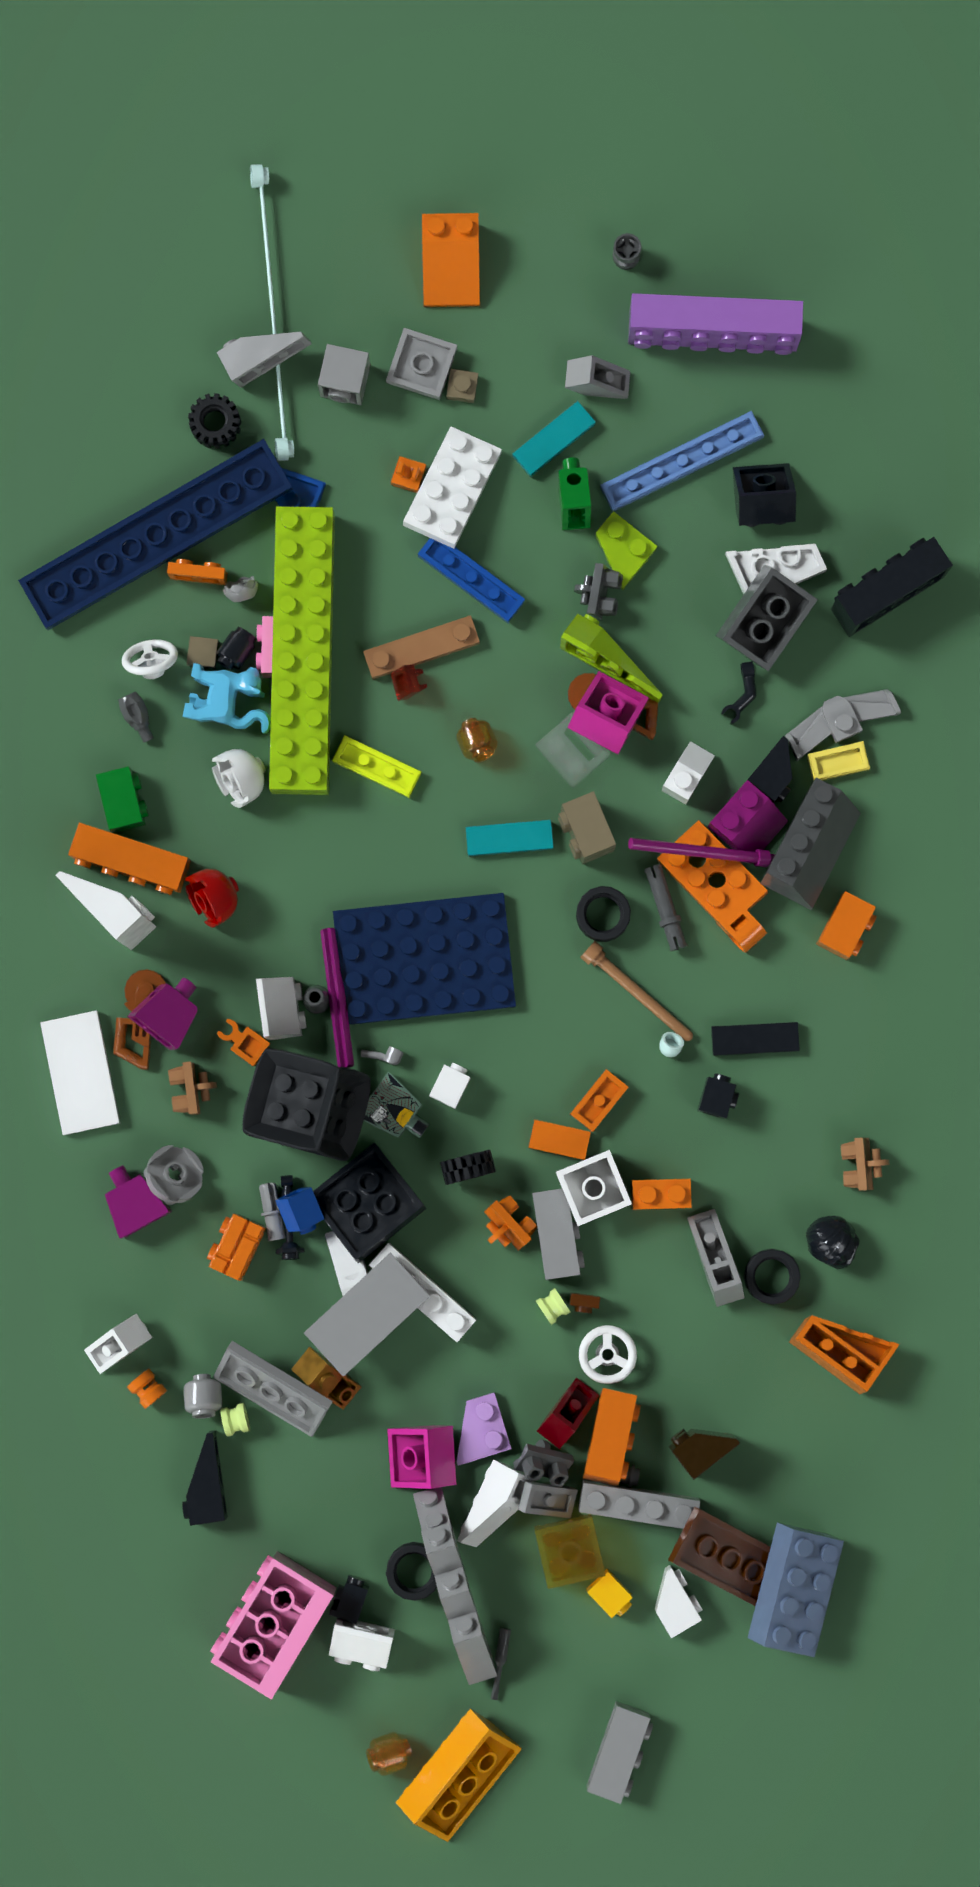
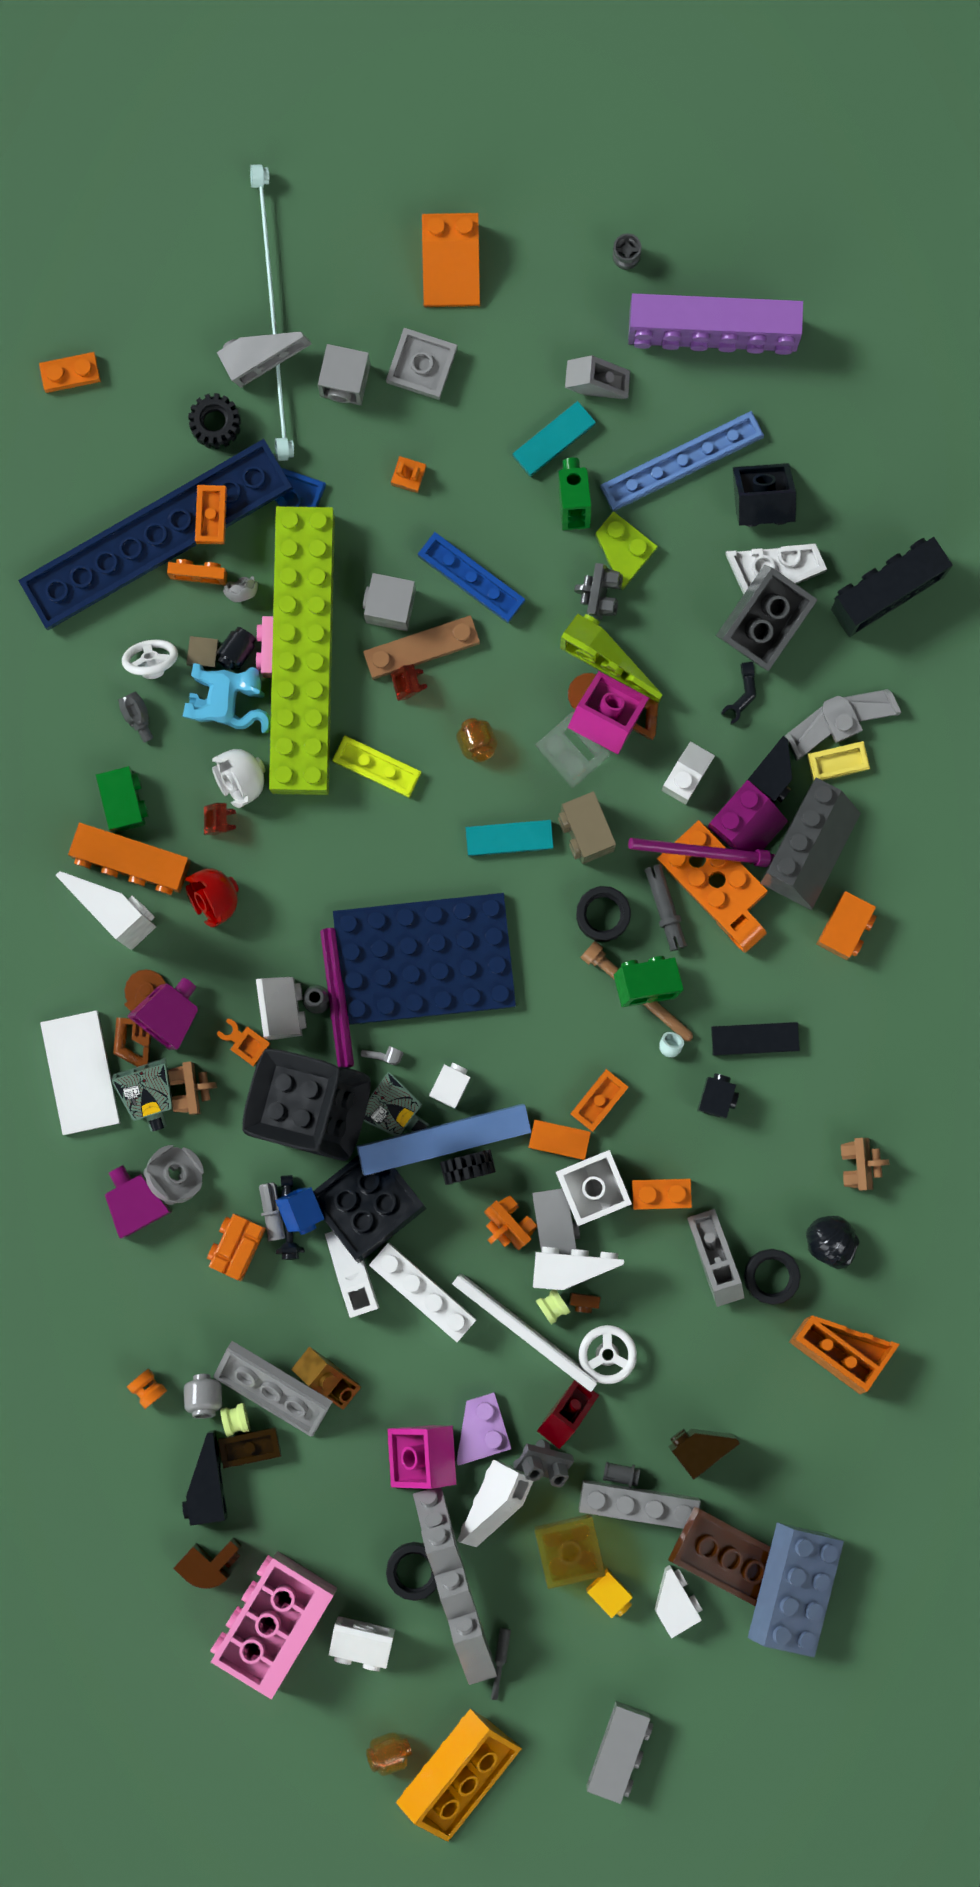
(69, 372): none -> orange plate
(118, 1343): white slope -> none
(146, 1092): none -> torso
(204, 1571): none -> reddish brown brick
(210, 514): none -> orange plate
(216, 819): none -> clear red tile
(249, 1447): none -> dark brown plate
(350, 1599): black brick -> none
(366, 1314): light grey tile -> none
(389, 602): none -> light grey head
(443, 1139): none -> medium blue tile
(452, 487): white plate -> none
(462, 386): dark tan plate -> none
(524, 1331): none -> white tile
(547, 1499): light grey plate -> none
(565, 1270): none -> white slope
(611, 1437): orange brick -> none
(648, 981): none -> green brick

